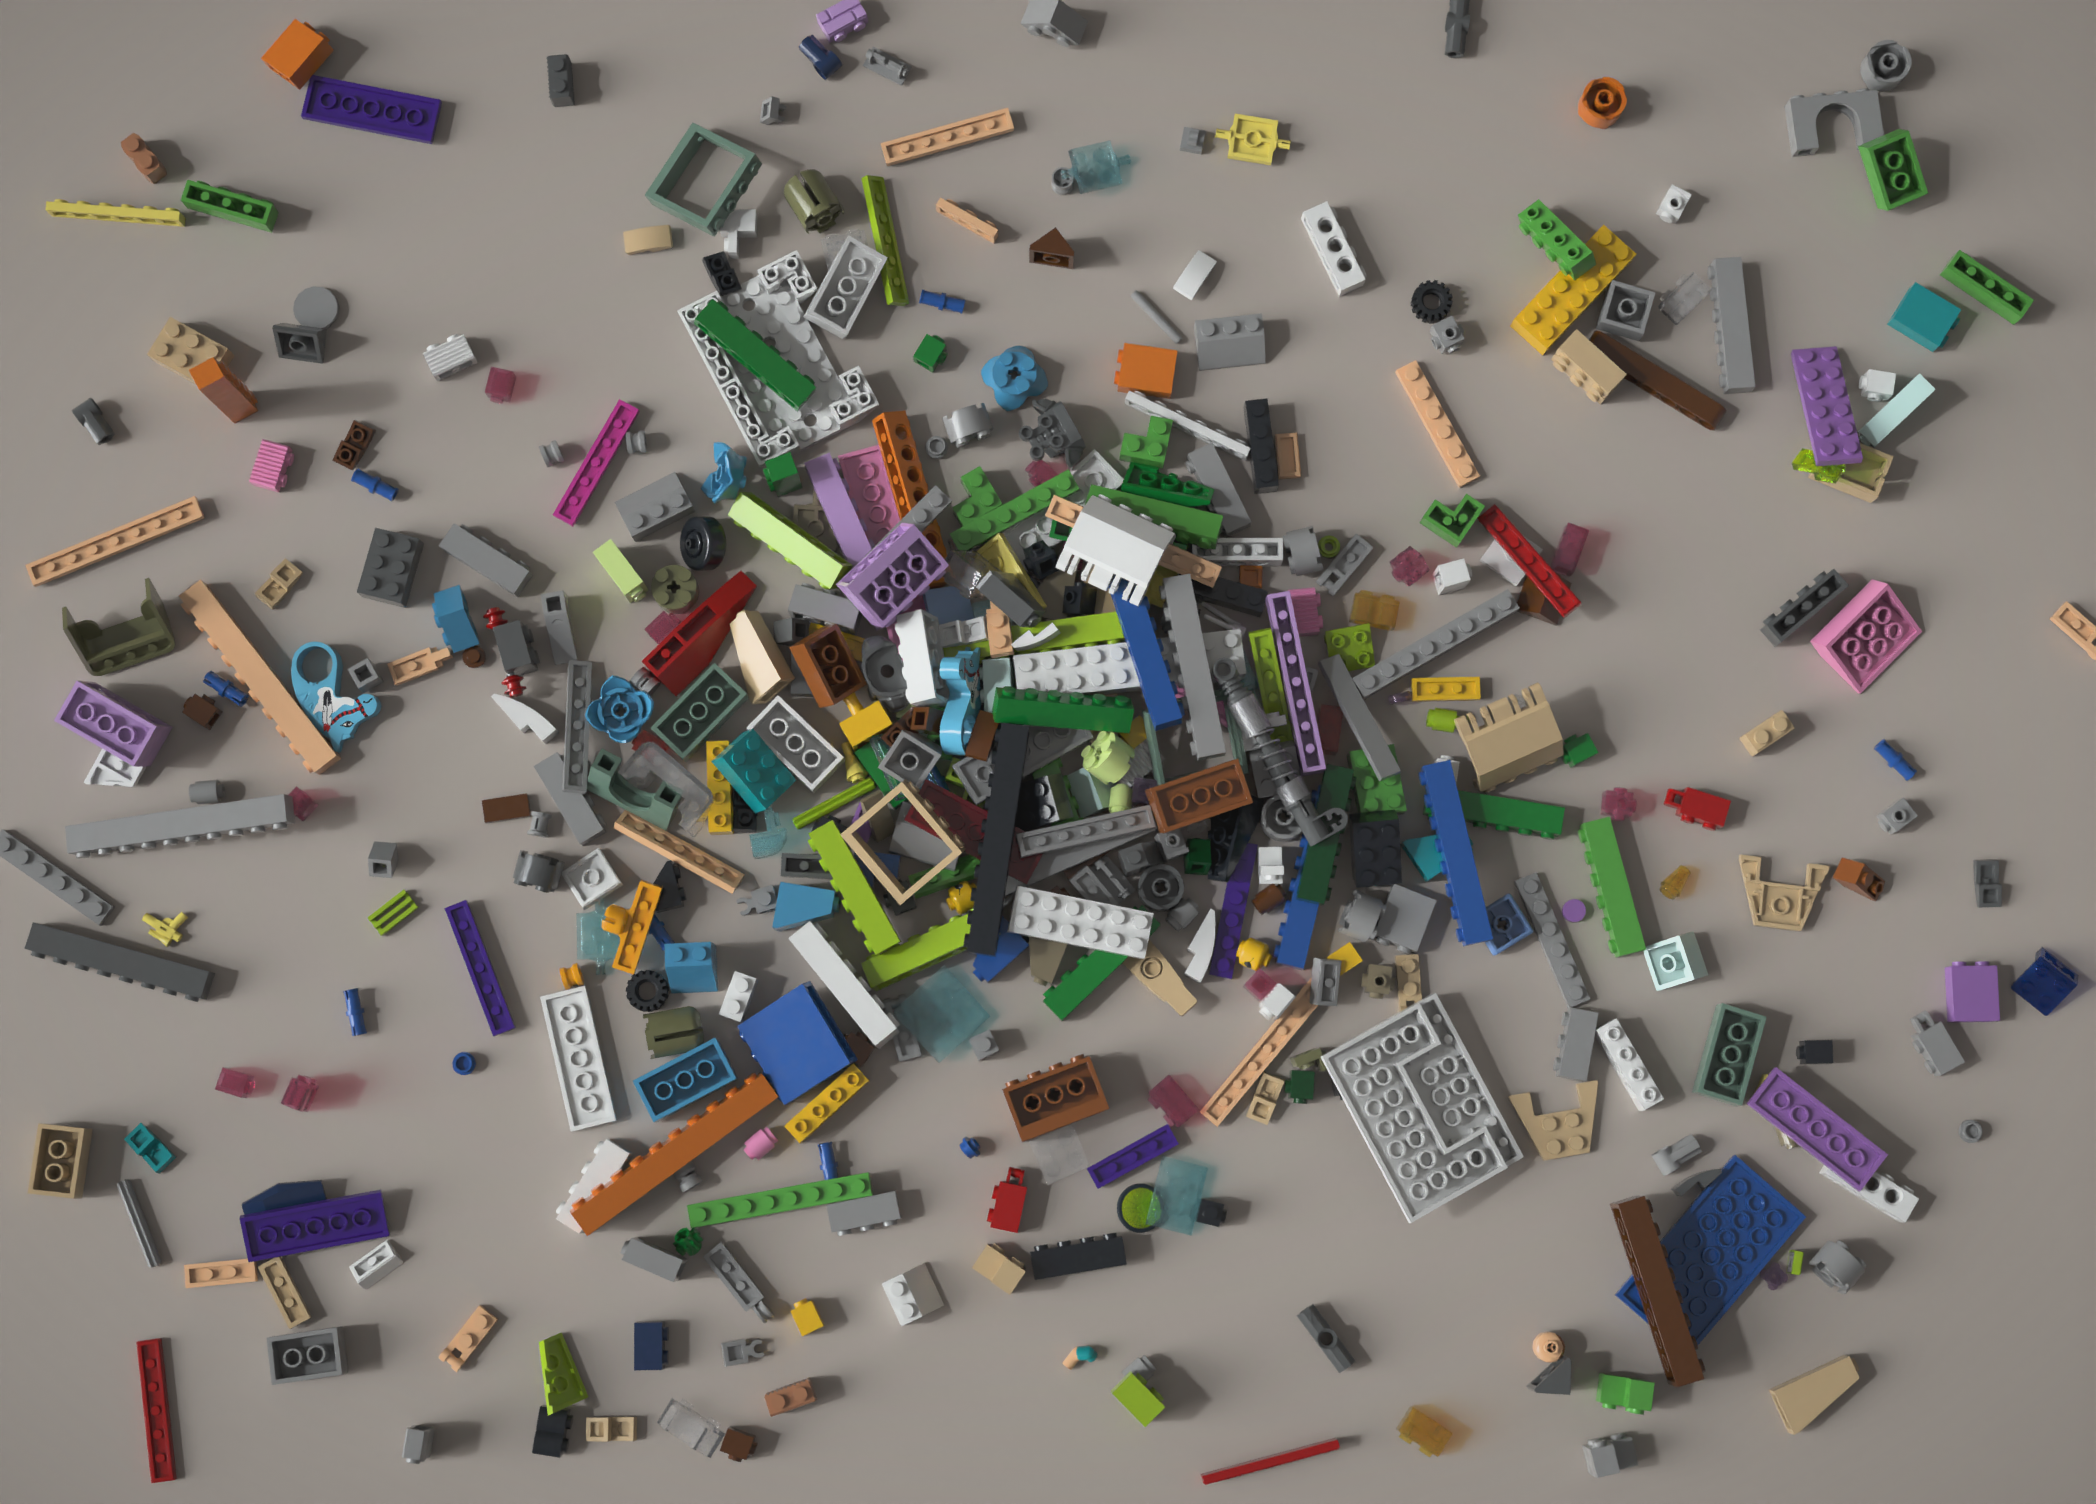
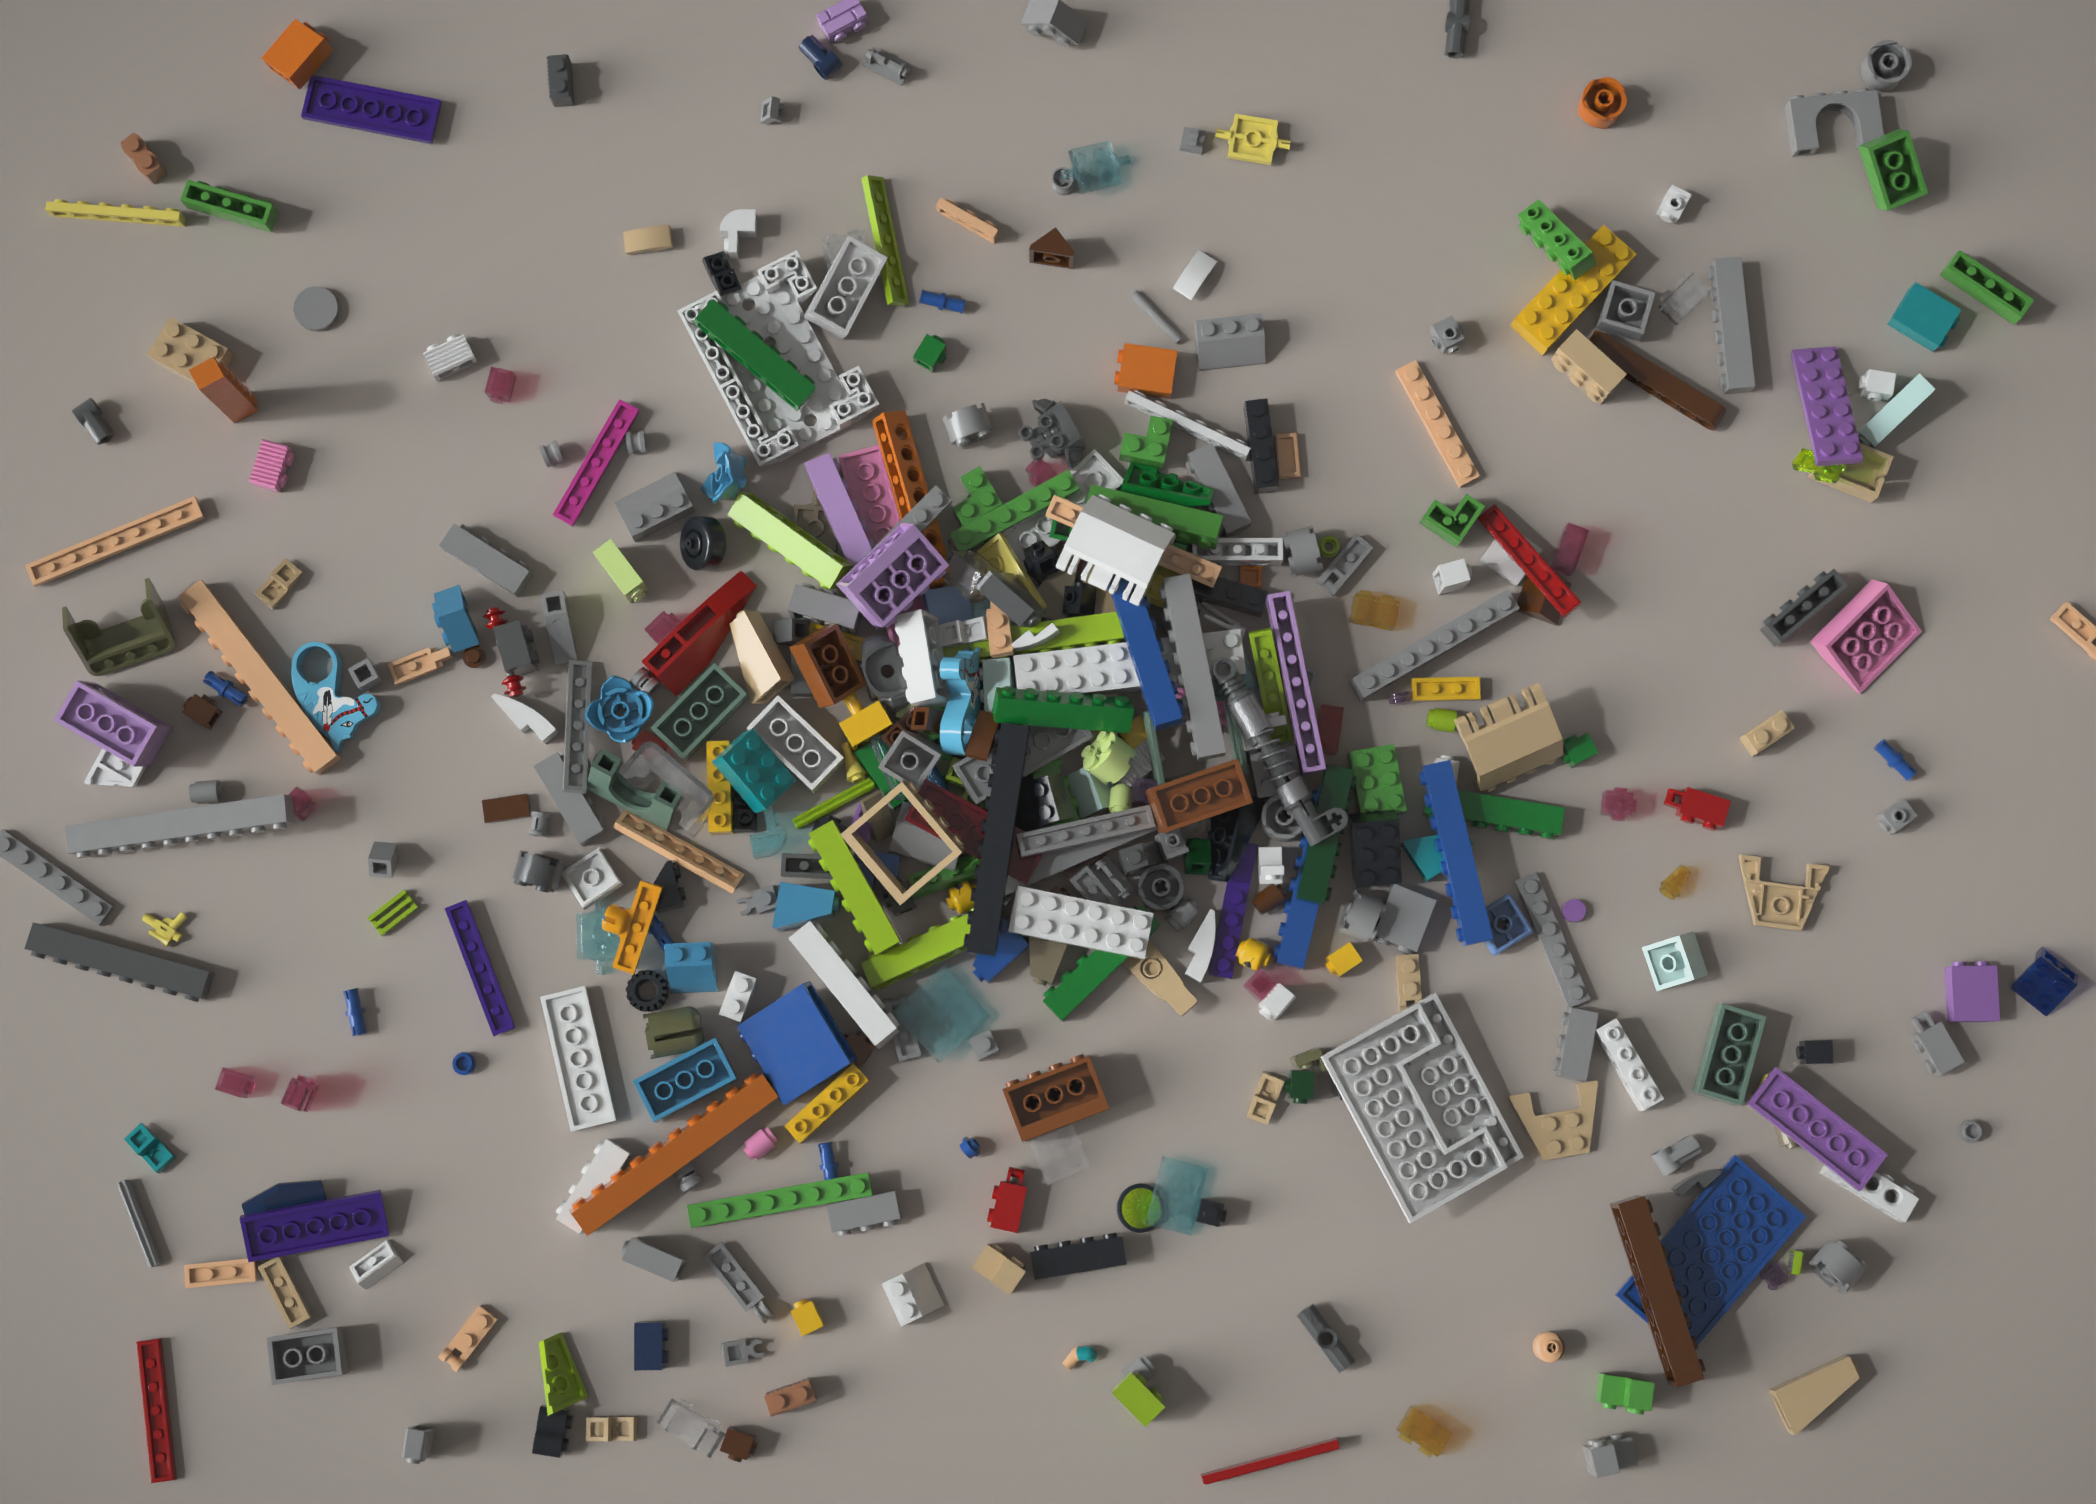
(60, 1161): tan brick -> none
(300, 342): dark grey slope -> none
(354, 446): reddish brown slope -> none
(374, 484): blue pin -> none
(390, 567): dark grey brick -> none
(571, 976): light orange wheel -> none
(665, 580): olive brick -> none
(677, 164): sand green window -> none
(688, 1241): green gear -> none
(782, 475): green brick -> none
(811, 216): olive cylinder -> none
(936, 447): light grey plate -> none
(947, 137): light nougat plate -> none
(1013, 392): dark azure brick -> none
(1132, 1156): dark purple plate -> none
(1172, 1101): clear pink brick -> none
(1259, 1057): light nougat plate -> none
(1305, 609): bright pink brick -> none
(1325, 215): white brick -> none
(1325, 982): light grey slope -> none
(1352, 645): lime hinge -> none
(1359, 717): light grey tile -> none
(1380, 972): dark tan brick -> none
(1409, 566): clear pink brick -> none
(1431, 314): black tyre -> none
(1554, 1378): dark grey slope -> none
(1612, 887): bright green brick -> none
(1859, 878): dark orange slope -> none
(1986, 883): dark grey slope -> none

